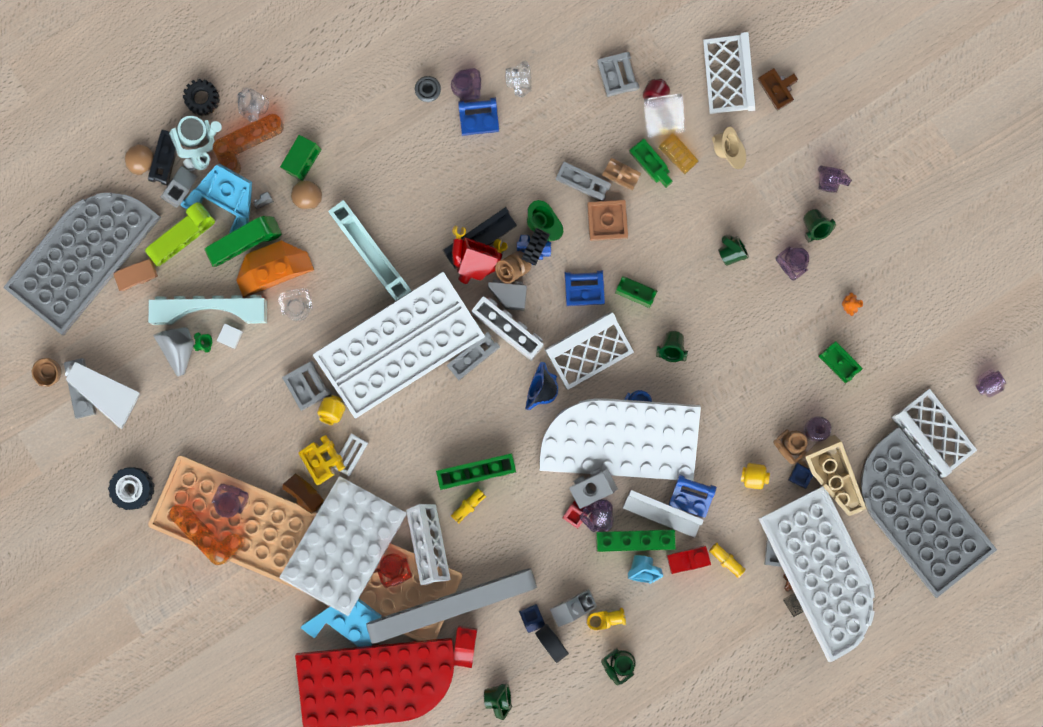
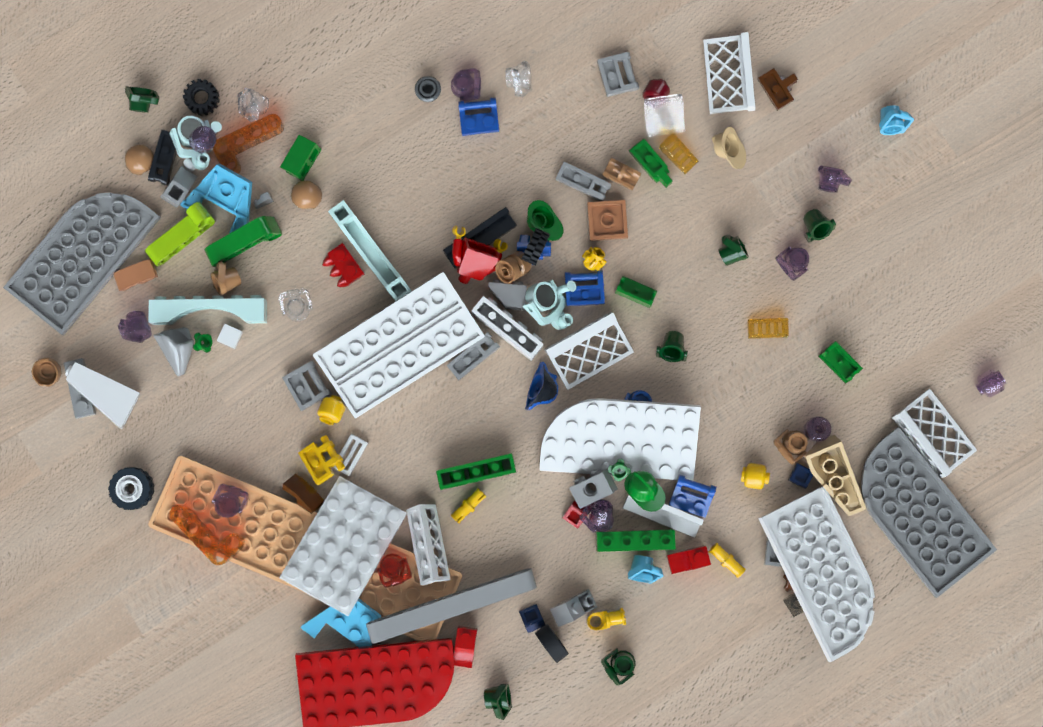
(135, 327): none -> clear purple piece
(141, 98): none -> dark green piece
(202, 139): none -> clear purple head
(225, 279): none -> medium nougat piece
(271, 267): orange wedge -> none
(344, 265): none -> red plate
(544, 297): none -> light aqua piece
(594, 258): none -> yellow gear
(618, 476): none -> green plate
(645, 490): none -> green piece
(785, 330): none -> clear yellow slope
(851, 304): orange plant -> none
(892, 120): none -> medium azure piece

